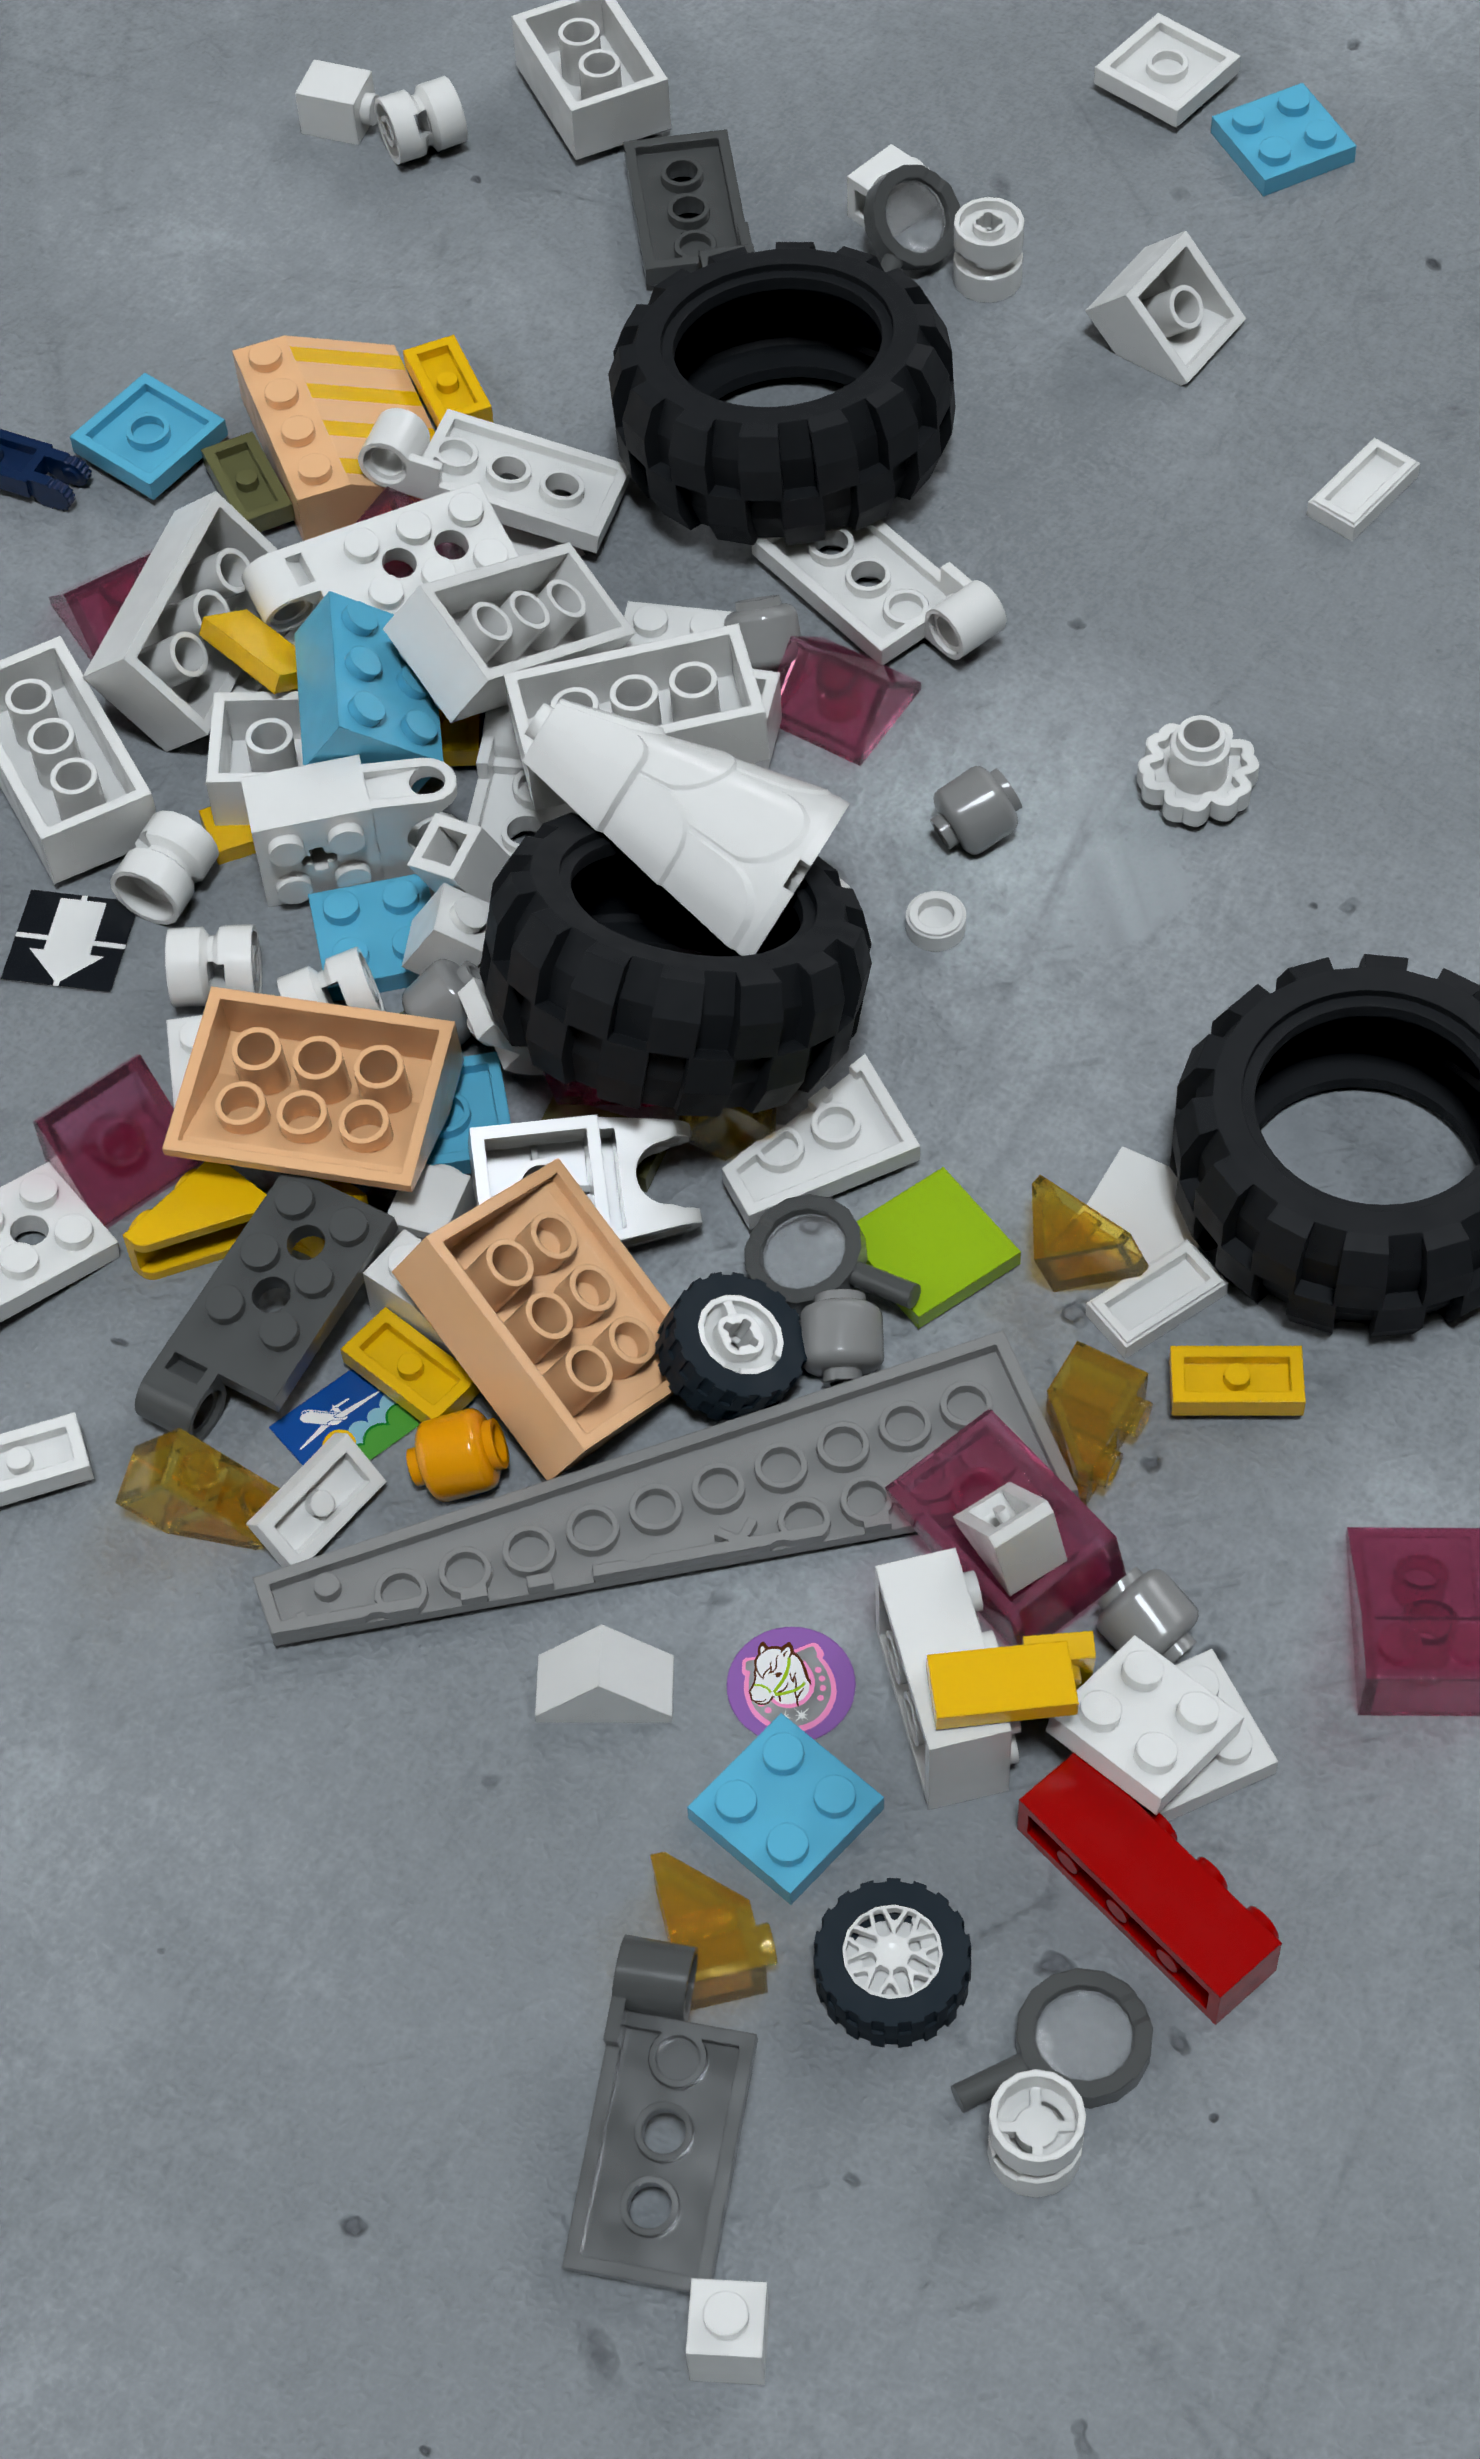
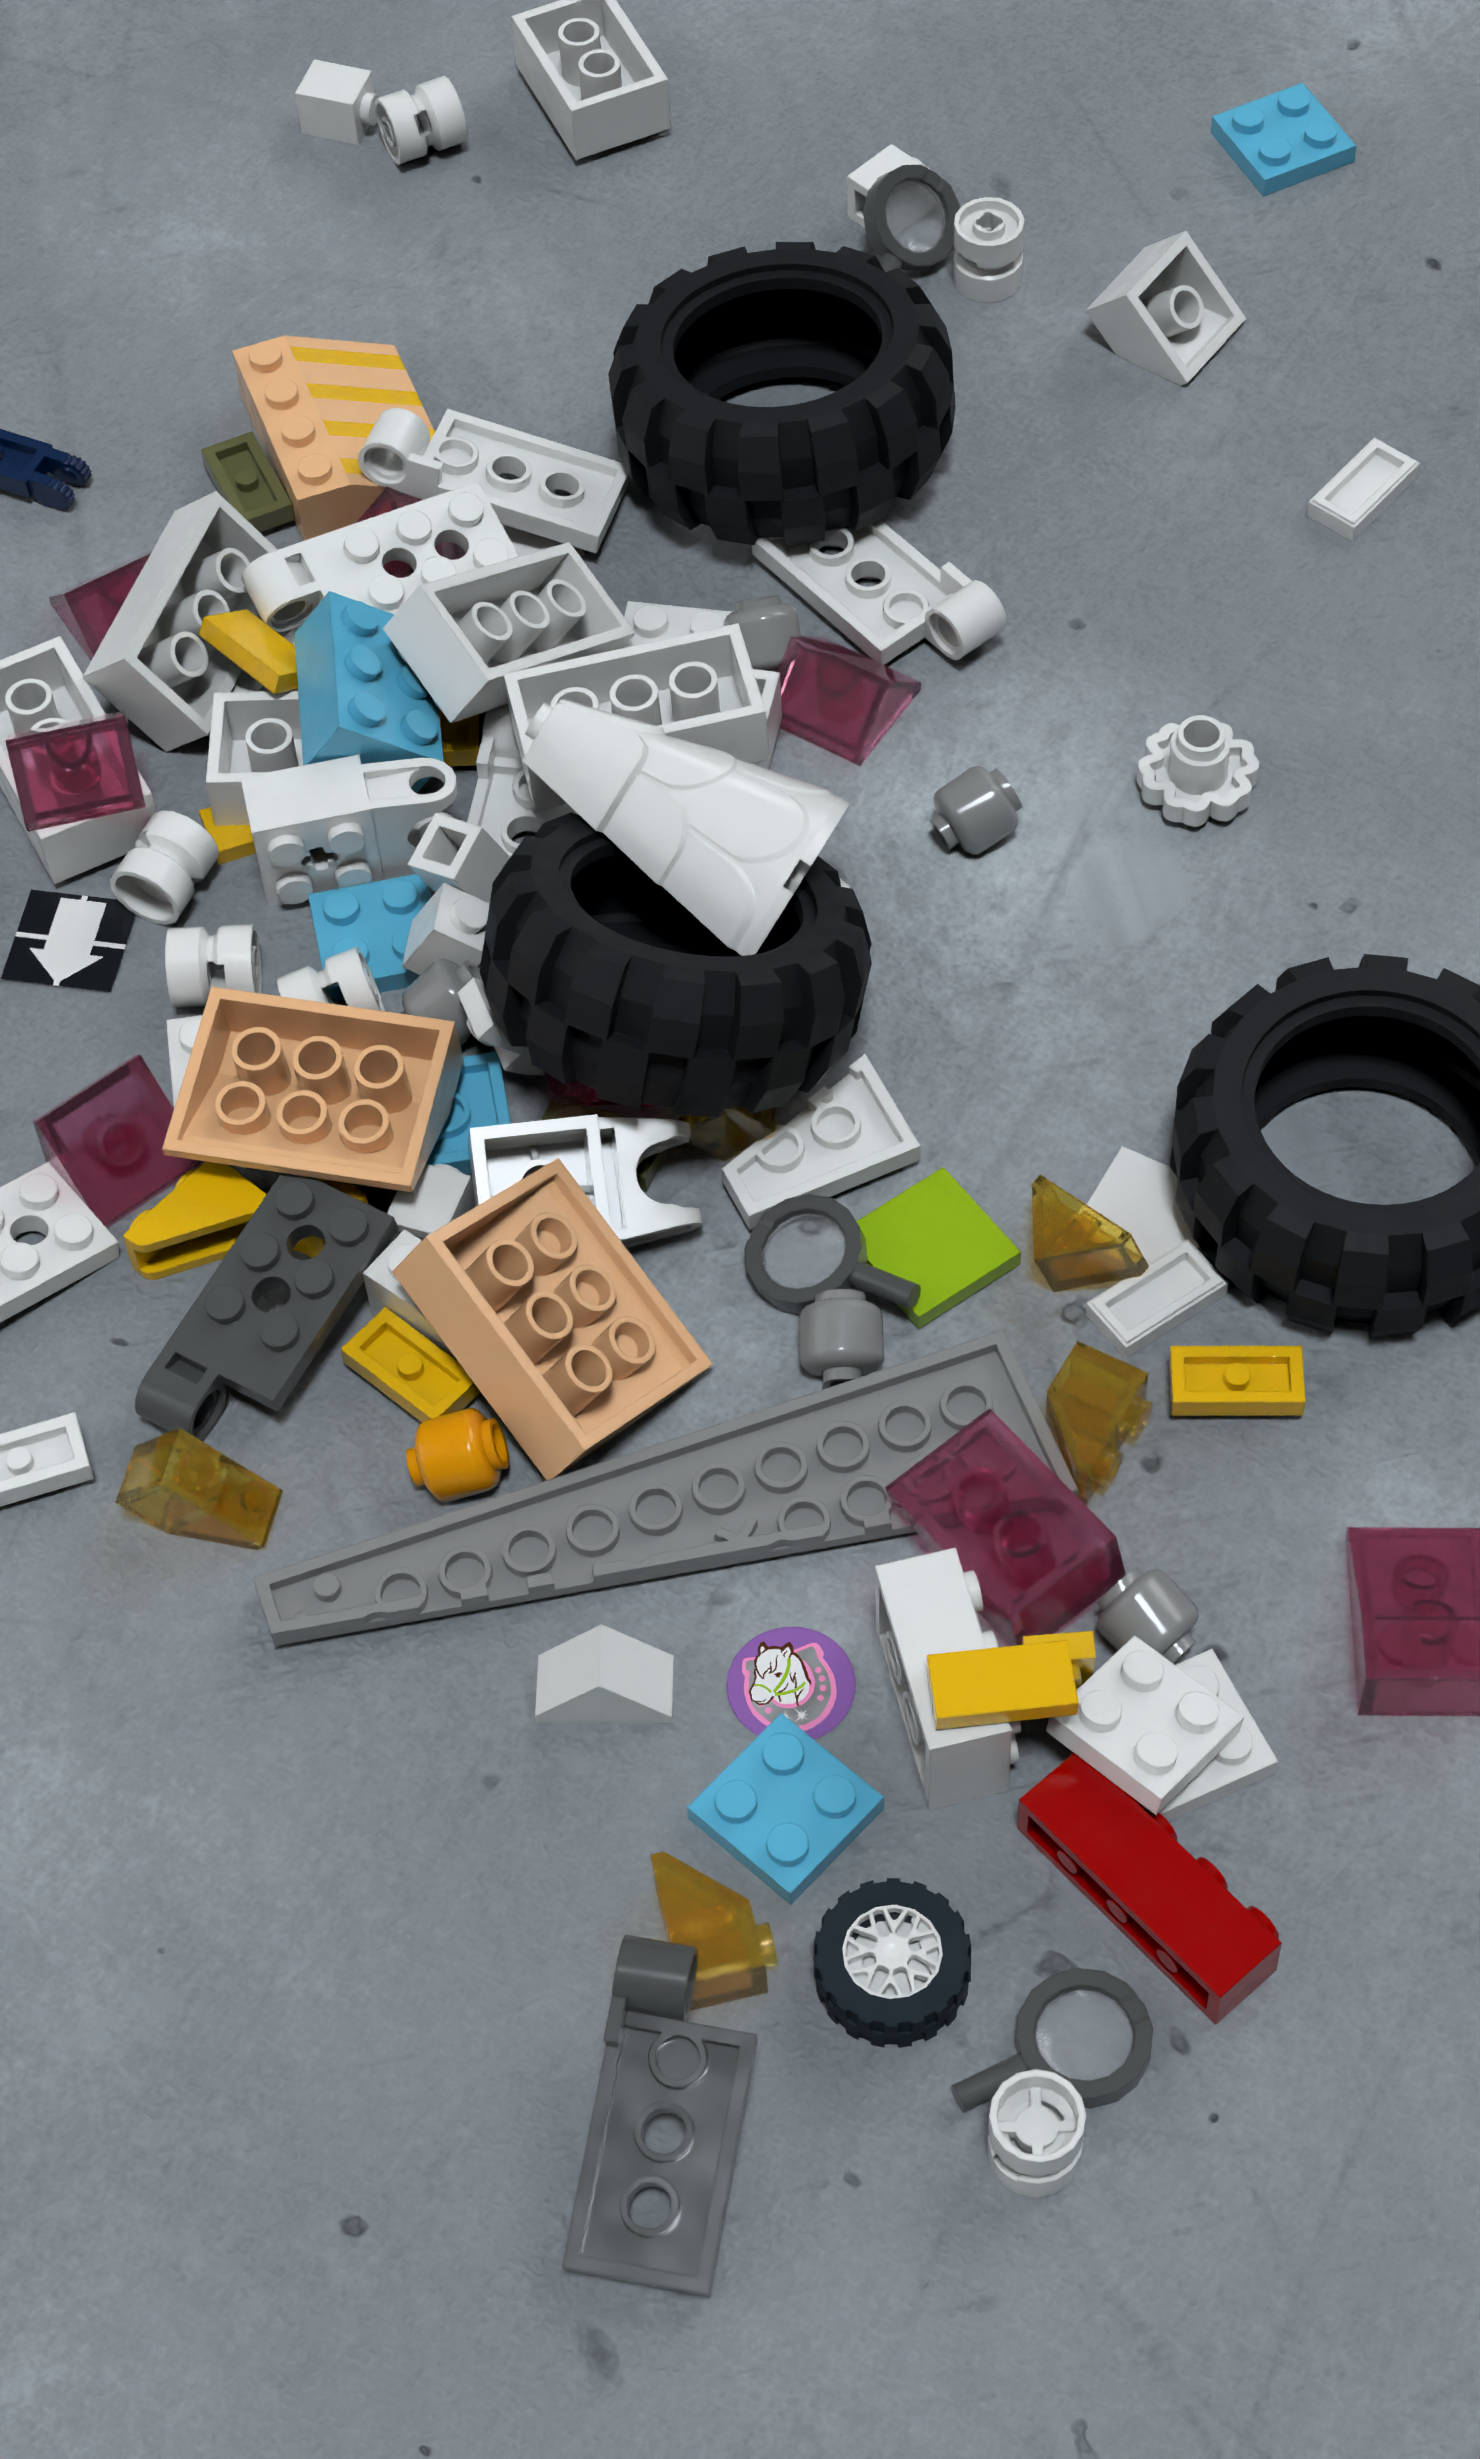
(75, 771): none -> clear pink slope
(148, 435): medium azure plate -> none
(316, 1501): white plate -> none
(347, 1407): sticker -> none
(446, 380): yellow plate -> none
(657, 201): dark grey hinge -> none
(711, 1370): black wheel -> none
(727, 2331): white brick -> none
(935, 921): white tile -> none
(1014, 1535): white slope -> none
(1167, 69): white plate -> none

